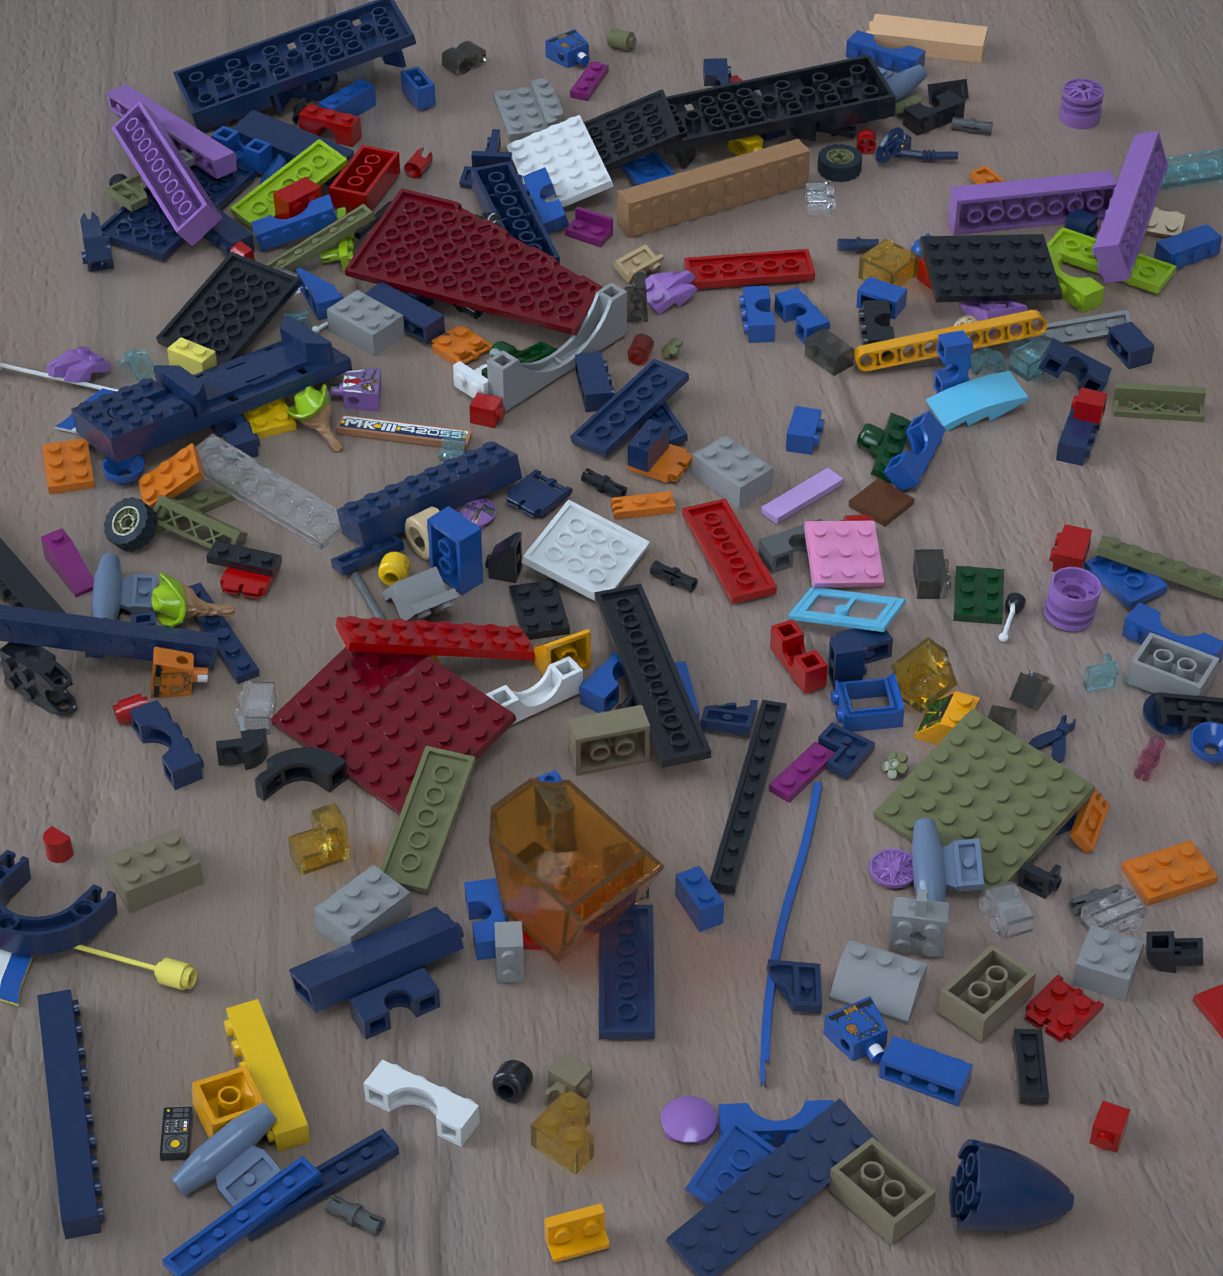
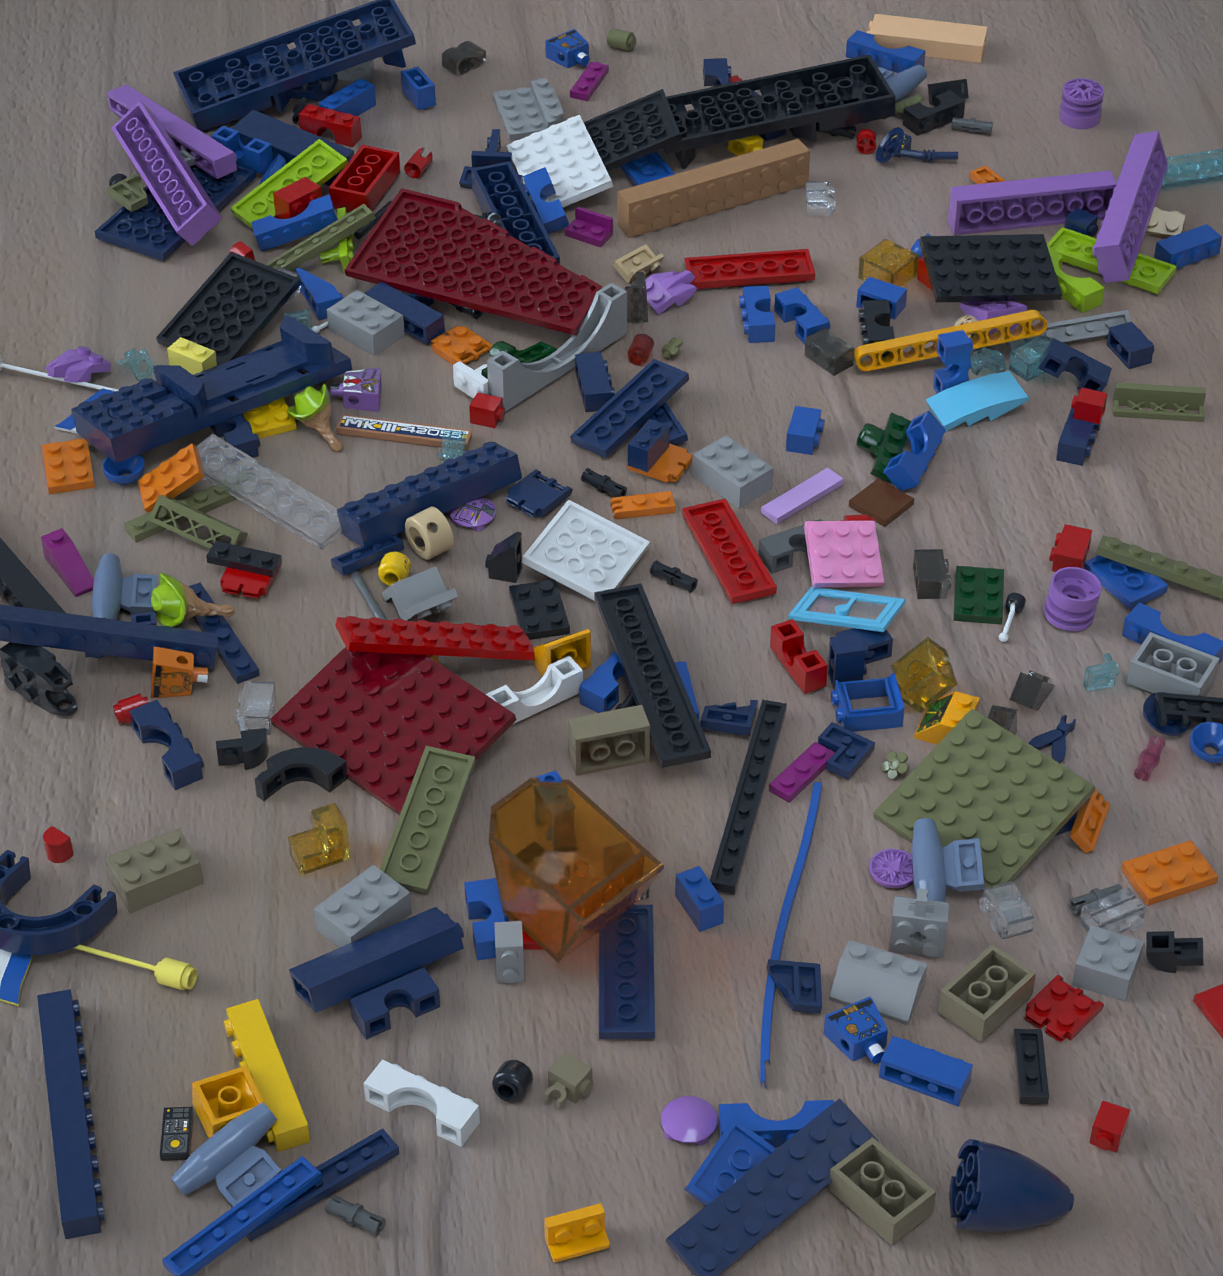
(97, 247): dark blue piece -> none
(130, 524): black wheel -> none
(228, 233): dark blue brick -> none
(455, 549): blue brick -> none
(562, 1132): clear yellow brick -> none
(839, 163): black wheel -> none
(856, 244): dark blue axle -> none
(1038, 880): black bracket -> none

